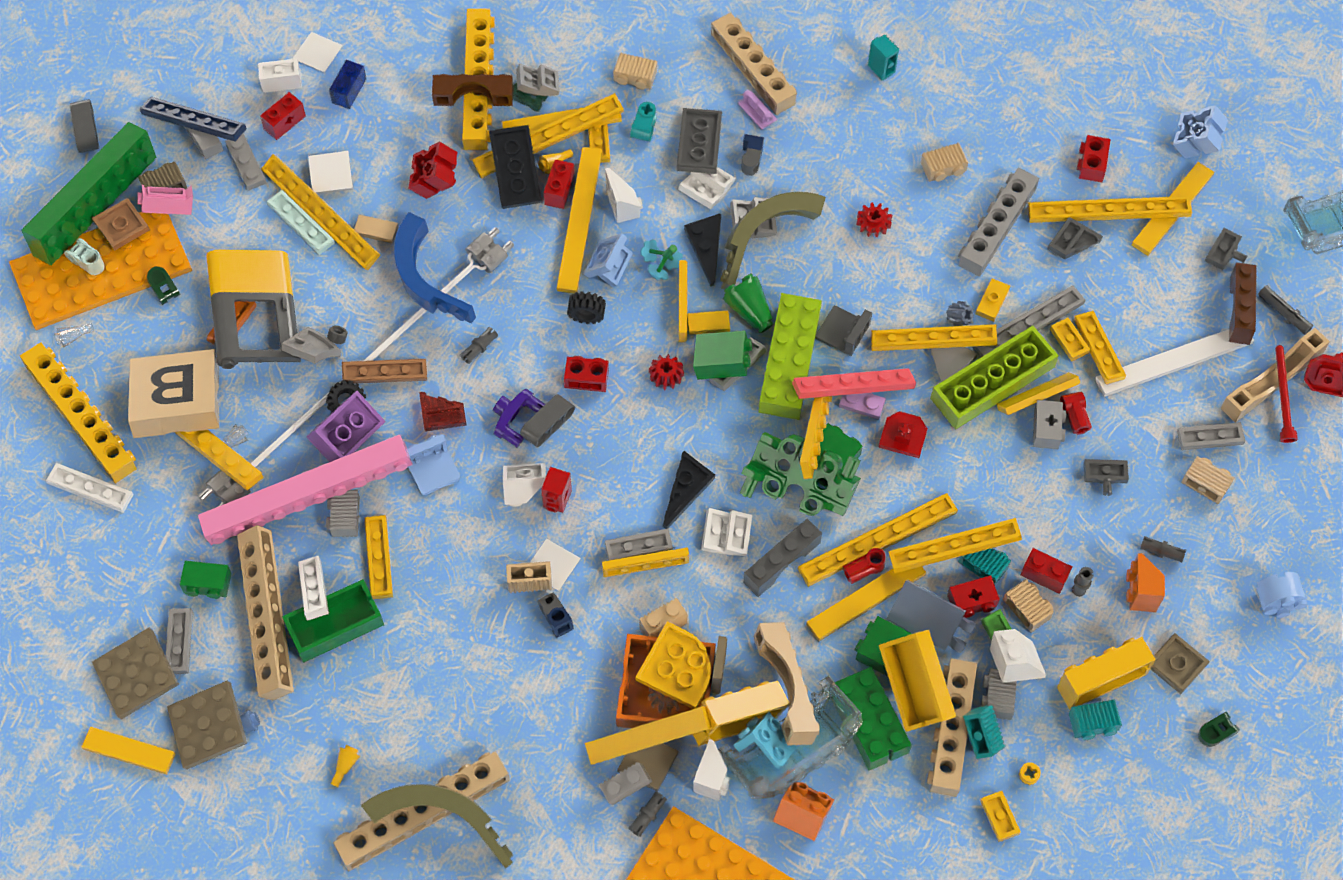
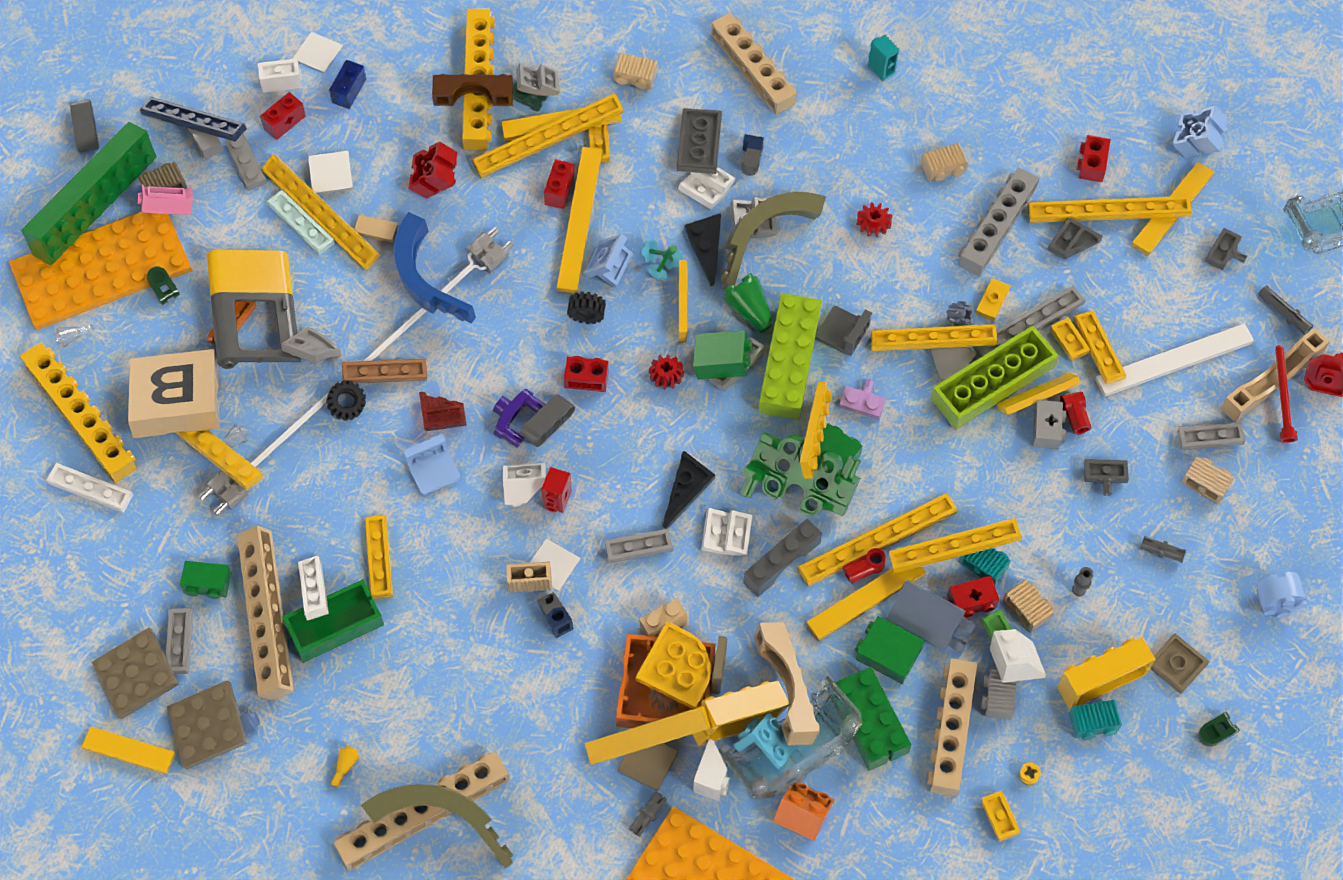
(85, 257): light aqua piece -> none
(120, 224): medium nougat plate -> none
(305, 490): bright pink brick -> none
(337, 334): dark grey axle -> none
(344, 514): light grey brick -> none
(346, 428): medium lavender slope -> none
(479, 345): dark grey pin -> none
(515, 166): black plate -> none
(546, 161): yellow cone -> none
(622, 198): white slope -> none
(625, 783): light grey brick -> none
(644, 122): teal piece -> none
(645, 562): yellow tile -> none
(708, 322): yellow tile -> none
(756, 110): lavender hinge -> none
(853, 383): coral plate -> none
(903, 434): red piece -> none
(917, 680): yellow piece -> none
(984, 732): teal brick -> none
(1046, 570): red brick -> none
(1146, 585): orange slope -> none
(1243, 317): reddish brown arch -> none

